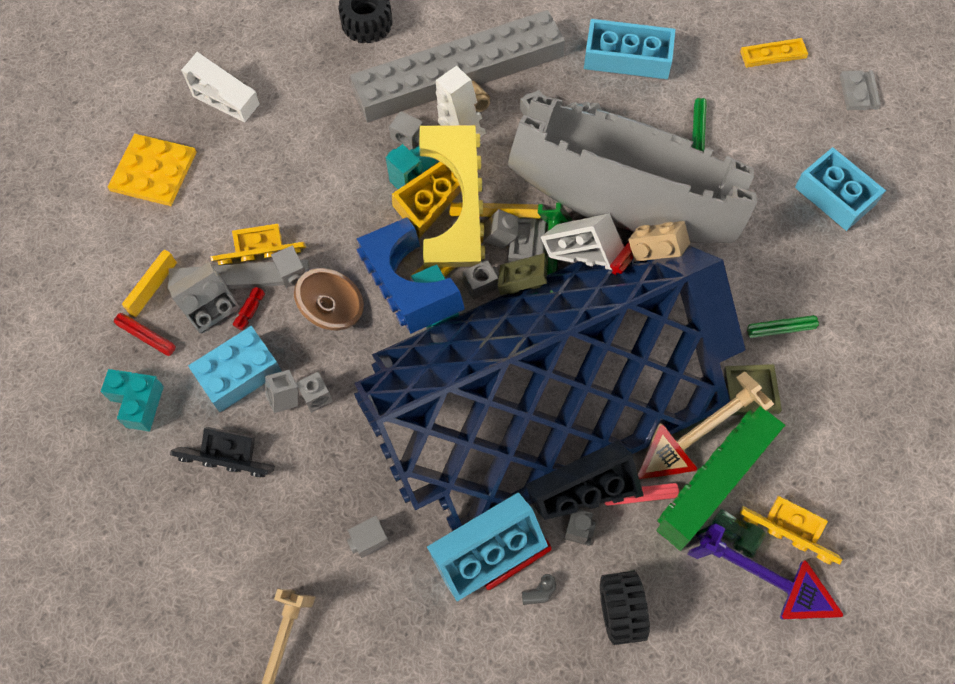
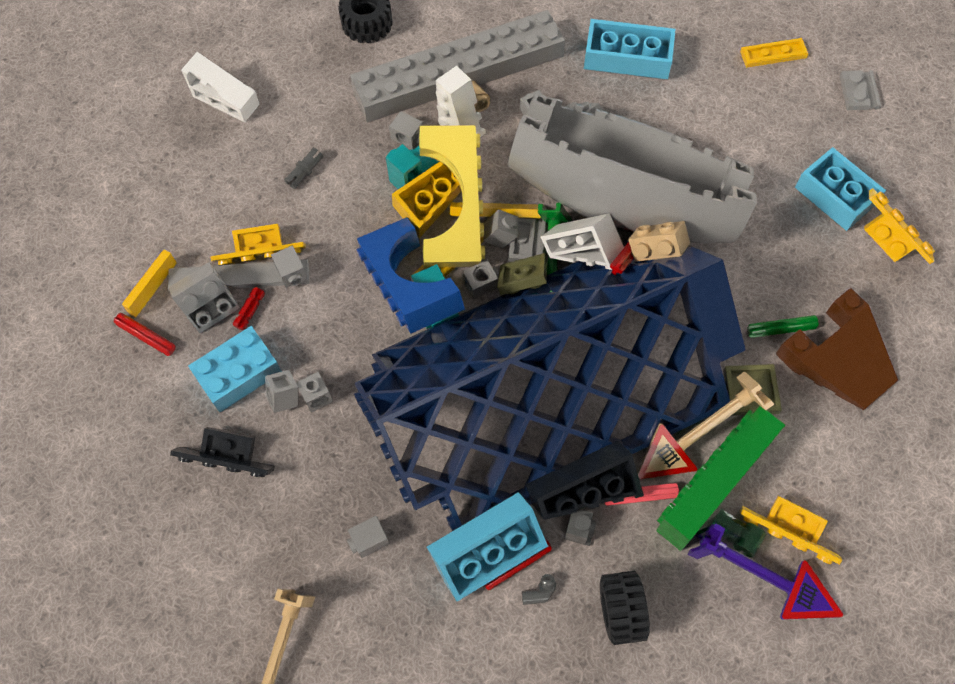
(138, 396): teal brick -> none
(152, 169): yellow plate -> none
(303, 168): none -> dark grey pin
(328, 299): medium nougat dish -> none
(699, 124): green axle -> none
(850, 360): none -> reddish brown wedge
(893, 233): none -> yellow bracket

